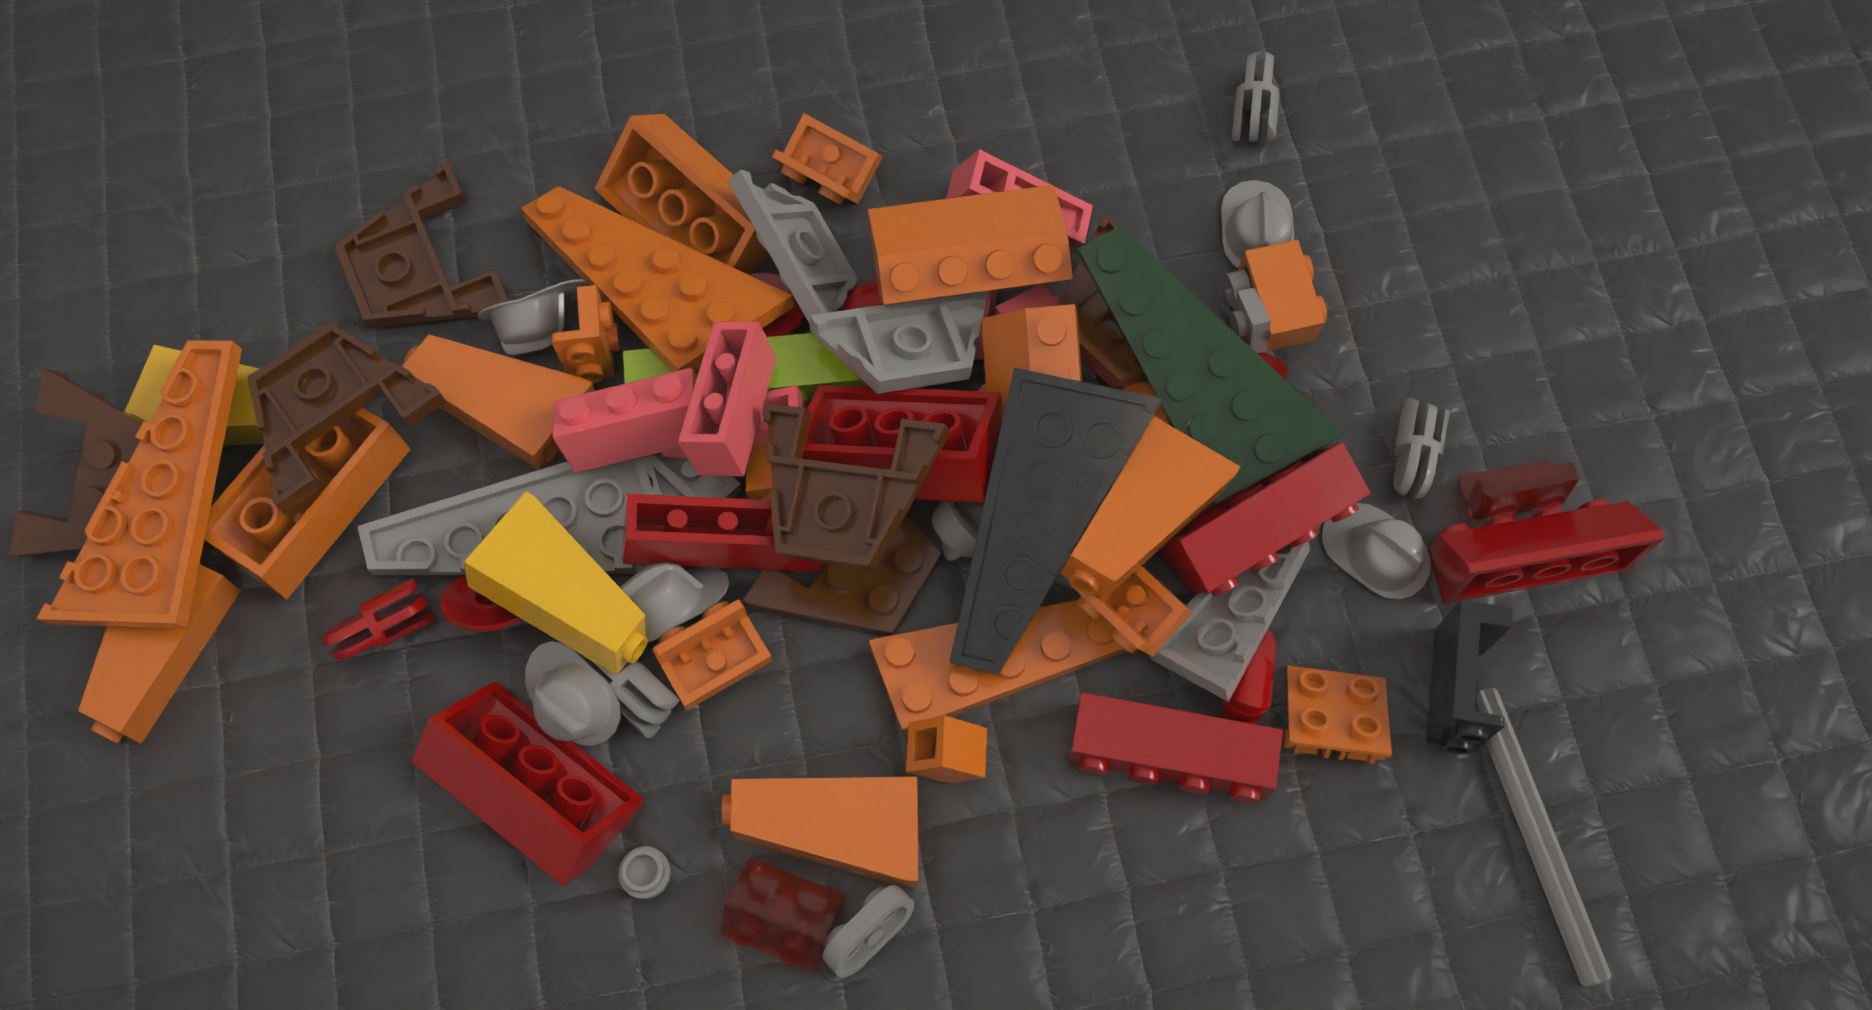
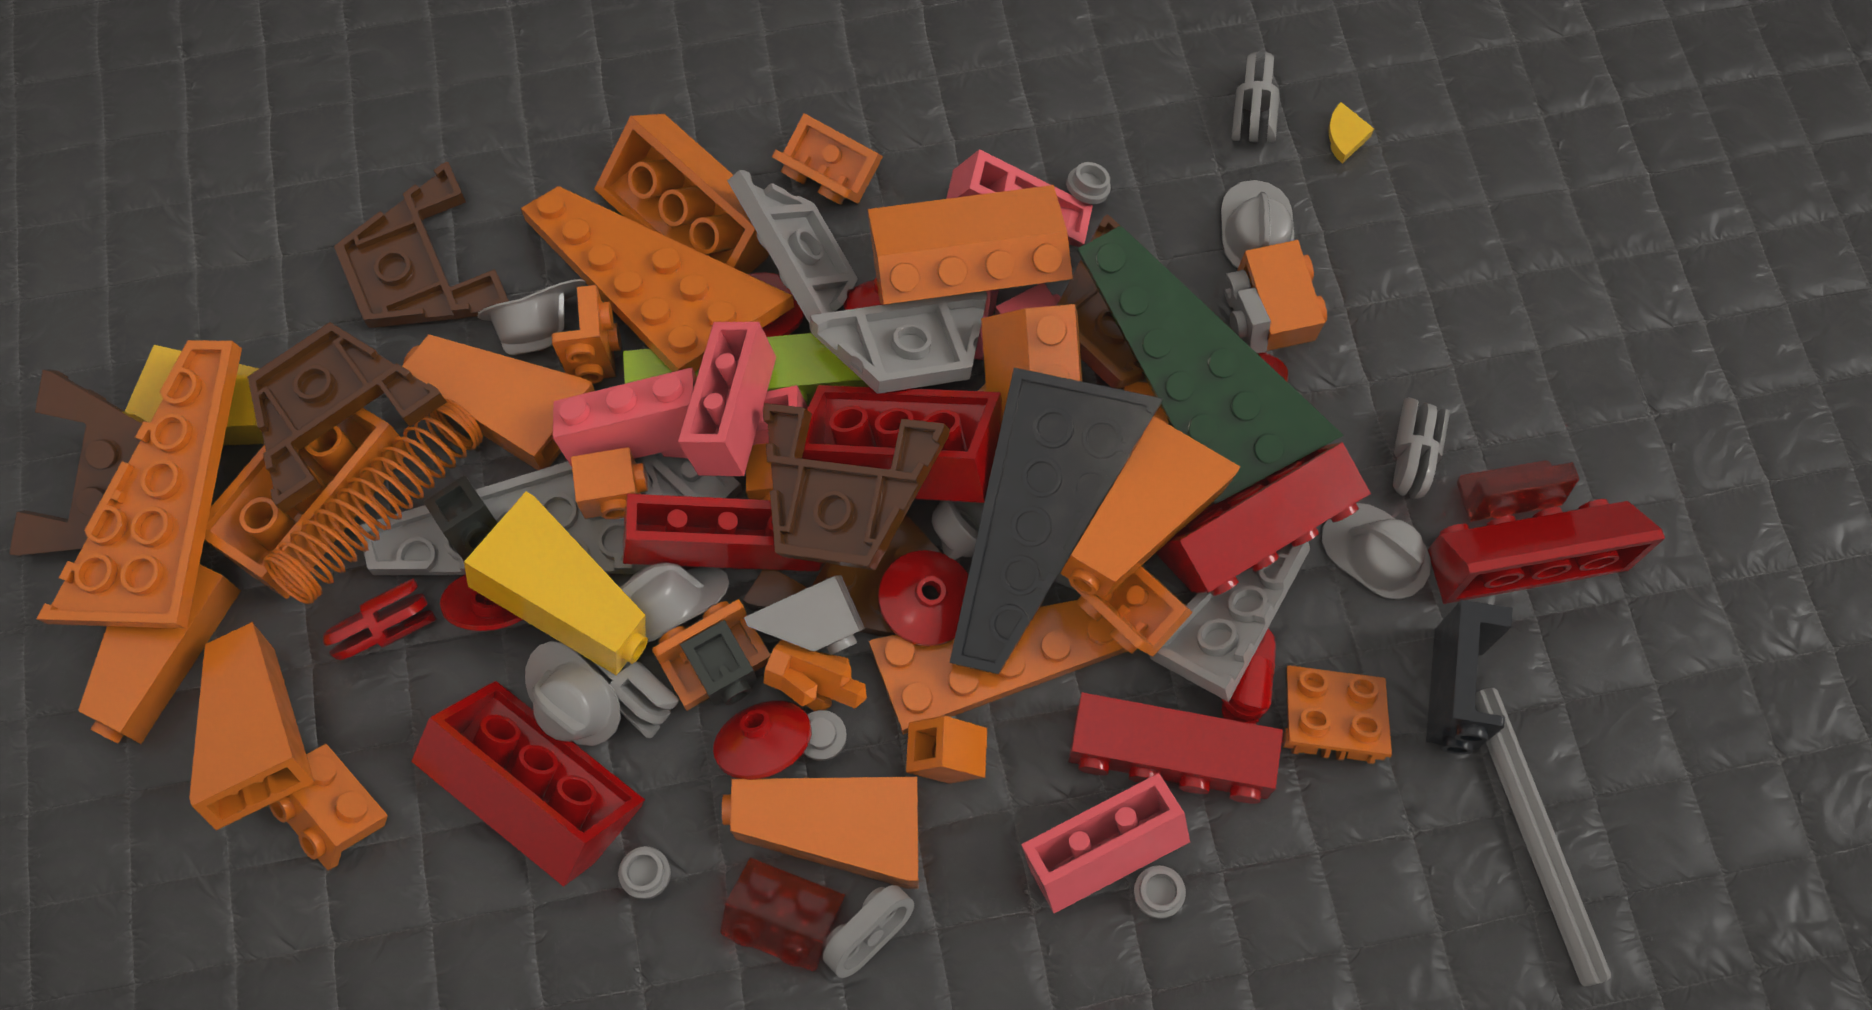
(245, 731): none -> orange slope
(305, 586): none -> orange piece
(331, 811): none -> orange bracket
(461, 515): none -> pearl dark grey bracket
(604, 481): none -> orange brick
(720, 664): none -> pearl dark grey bracket
(762, 740): none -> red dish
(812, 617): none -> light grey slope
(812, 677): none -> orange rock
(827, 735): none -> light grey plate
(906, 608): none -> red dish
(1089, 183): none -> light grey plate
(1106, 842): none -> coral brick
(1159, 892): none -> light grey plate
(1347, 132): none -> yellow tile

